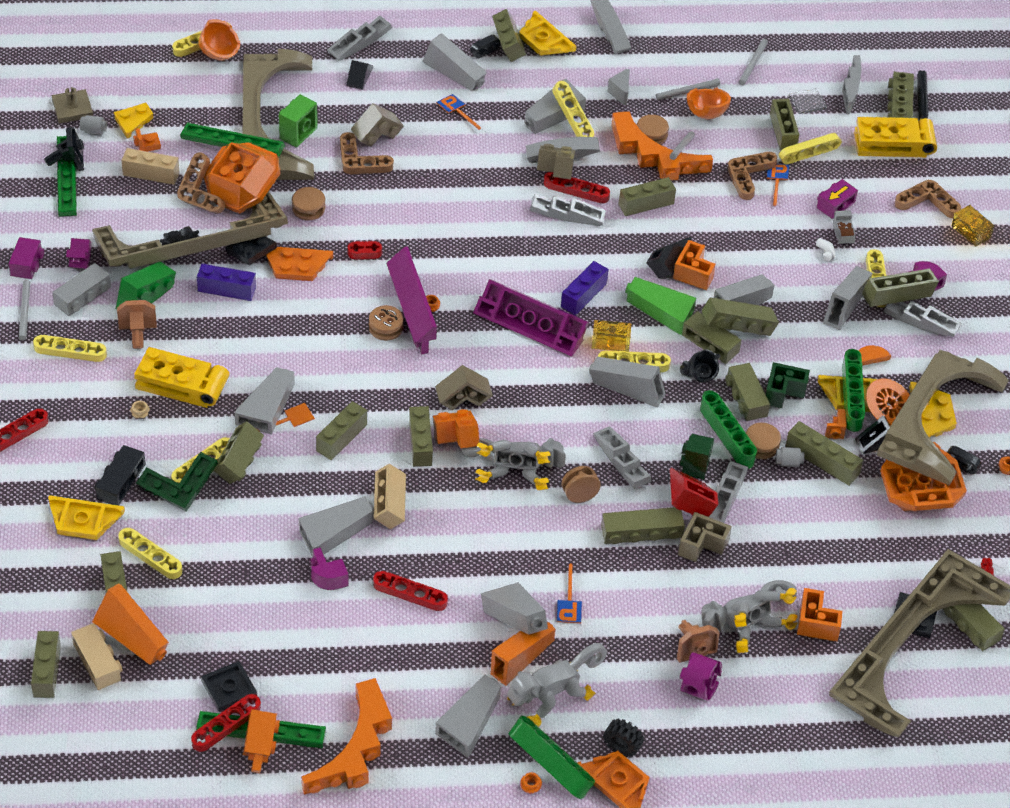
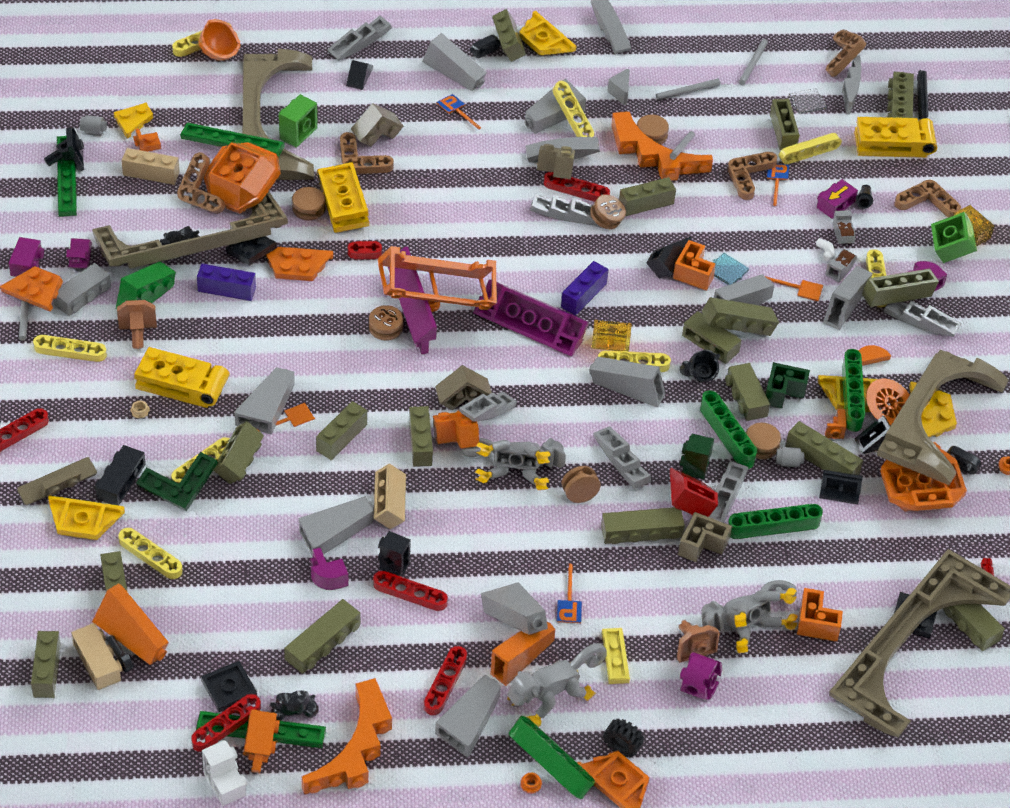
(35, 287): none -> orange wing
(57, 481): none -> dark tan bracket
(71, 105): dark tan tile -> none
(123, 658): none -> black bar
(223, 773): none -> white brick
(294, 704): none -> black hair
(322, 636): none -> olive brick
(343, 197): none -> yellow hinge
(394, 553): none -> black brick
(395, 259): none -> orange windscreen
(443, 679): none -> red beam
(488, 406): none -> light grey slope
(608, 212): none -> medium nougat head
(616, 656): none -> light yellow tile
(661, 303): bright green slope -> none
(708, 102): orange cylinder -> none
(729, 269): none -> clear light blue piece
(775, 521): none -> green beam
(806, 290): none -> orange piece
(840, 487): none -> black hinge
(842, 263): none -> light grey leg
(852, 46): none -> medium nougat beam
(864, 198): none -> black cone
(953, 237): none -> bright green brick

